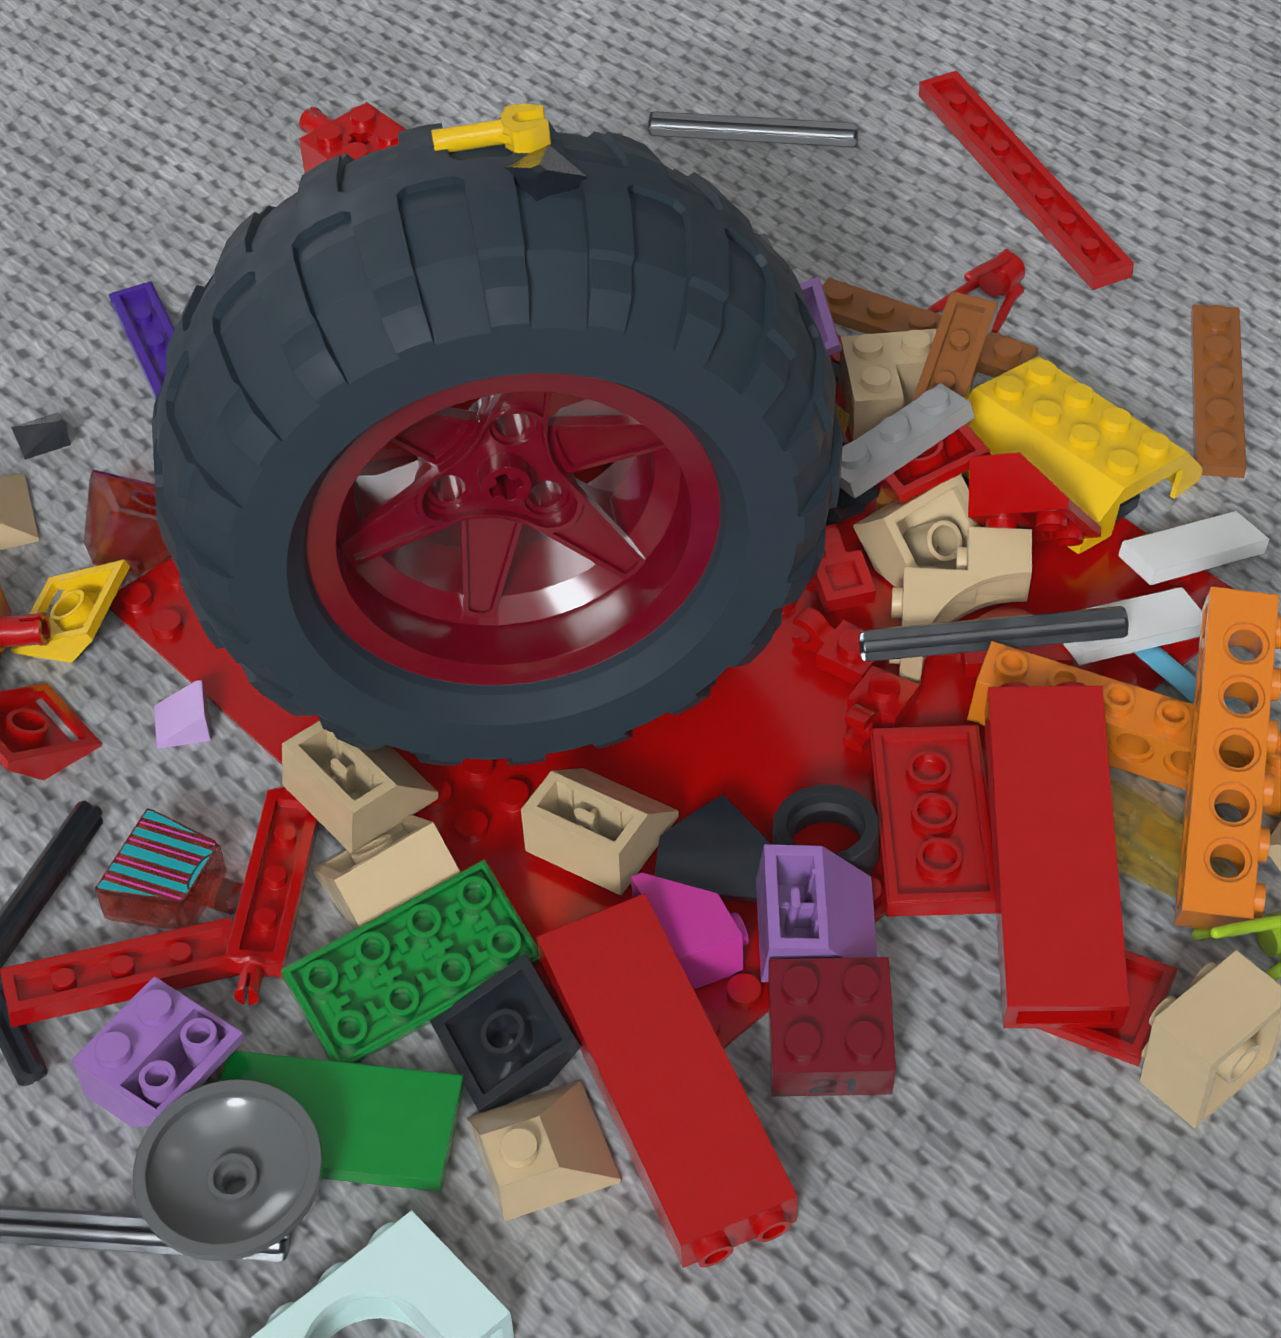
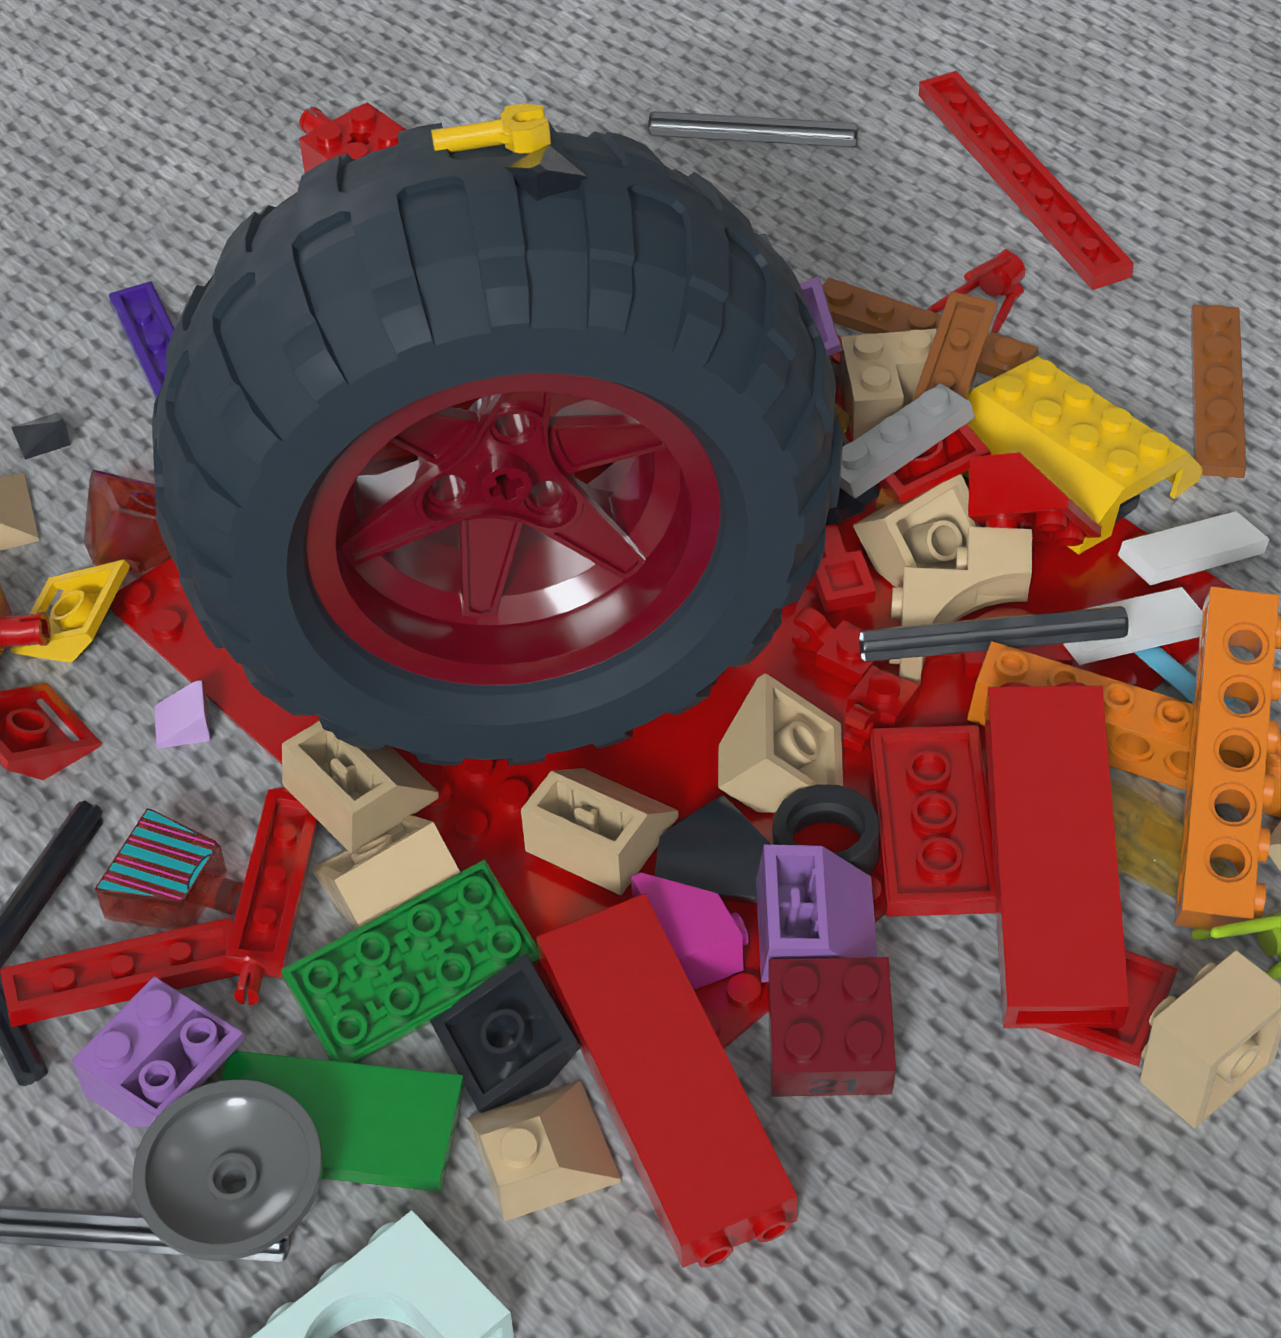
(778, 747): none -> tan slope

